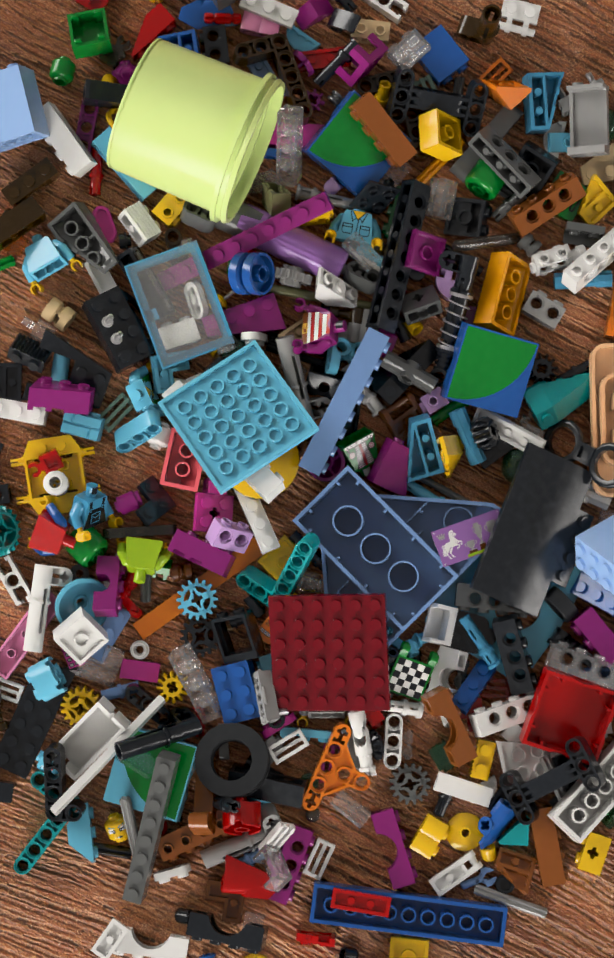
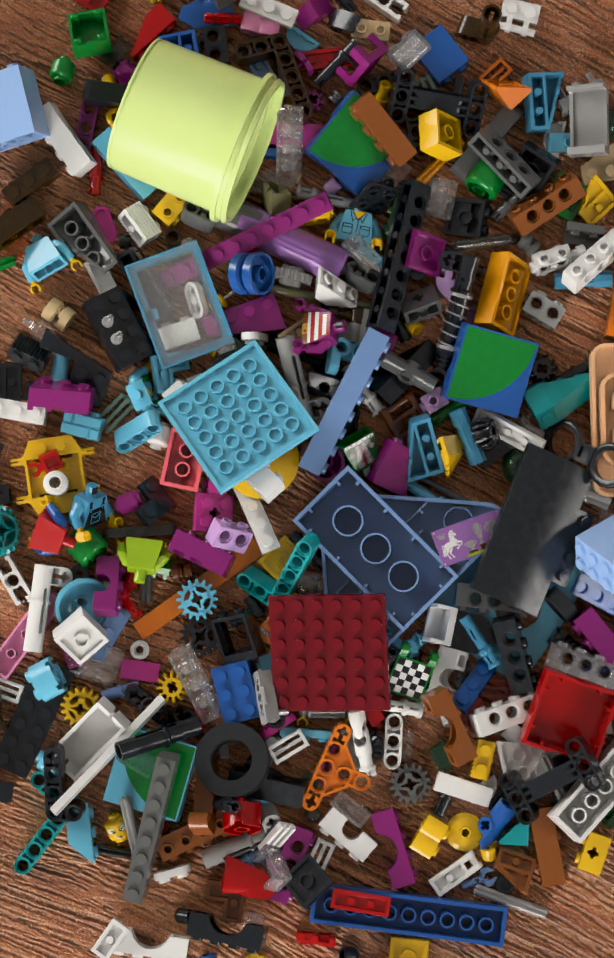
(308, 881): none -> black plate
(359, 846): none -> white arch

